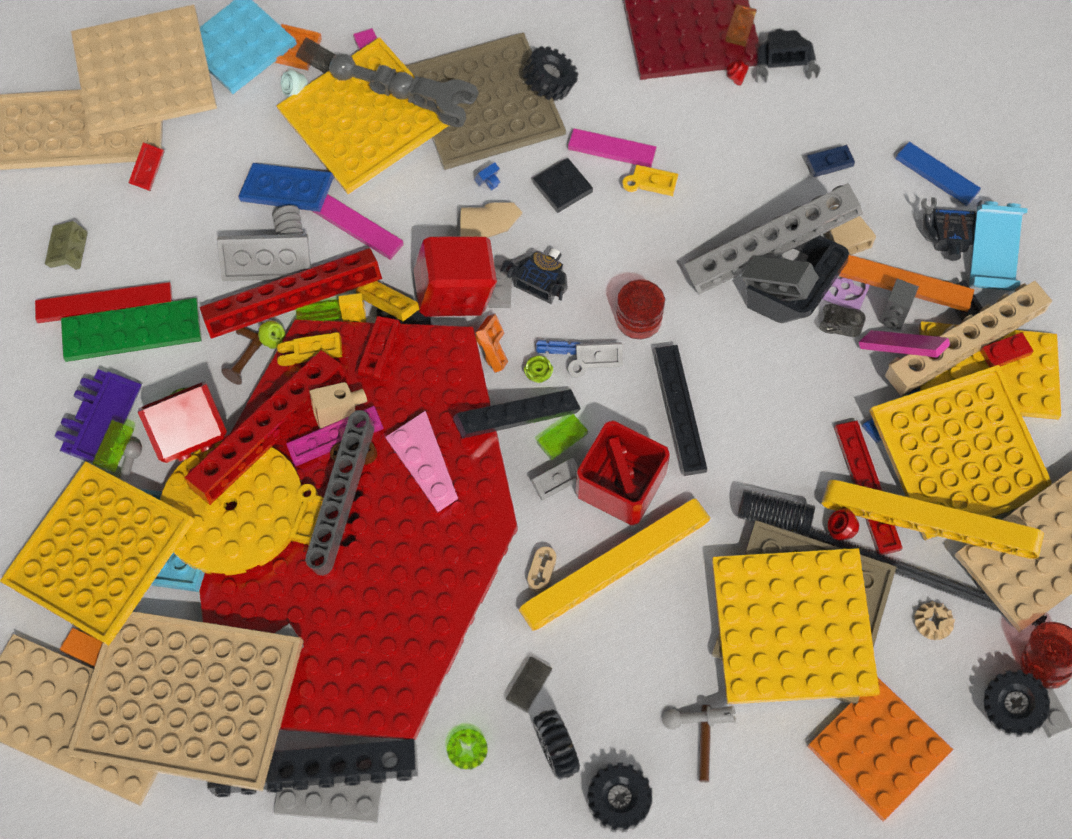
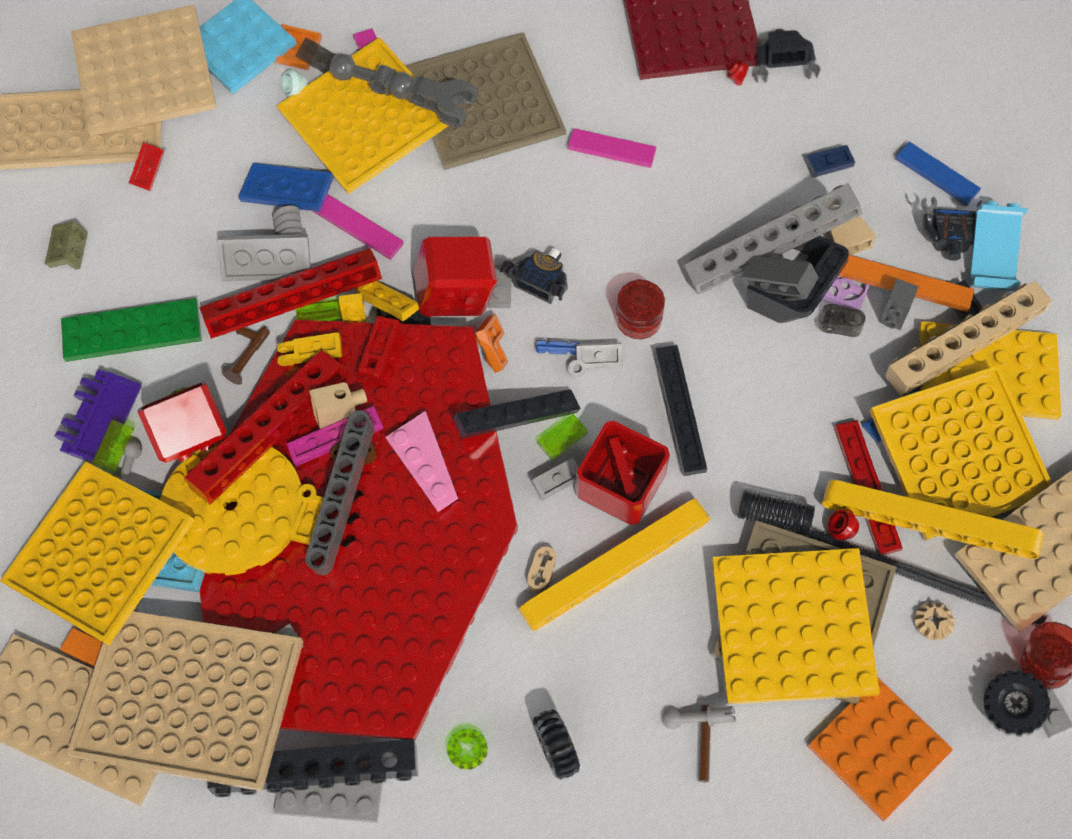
(68, 306): red tile -> none
(266, 337): lime plate -> none
(488, 220): tan panel -> none
(489, 176): blue tile -> none
(529, 684): clear smoke plate -> none
(541, 363): lime plate -> none
(550, 73): black bush -> none
(562, 185): black plate -> none
(621, 780): black bush -> none
(651, 180): yellow hinge -> none
(741, 25): clear orange plate -> none
(904, 343): dark pink tile -> none
(1007, 350): red plate -> none

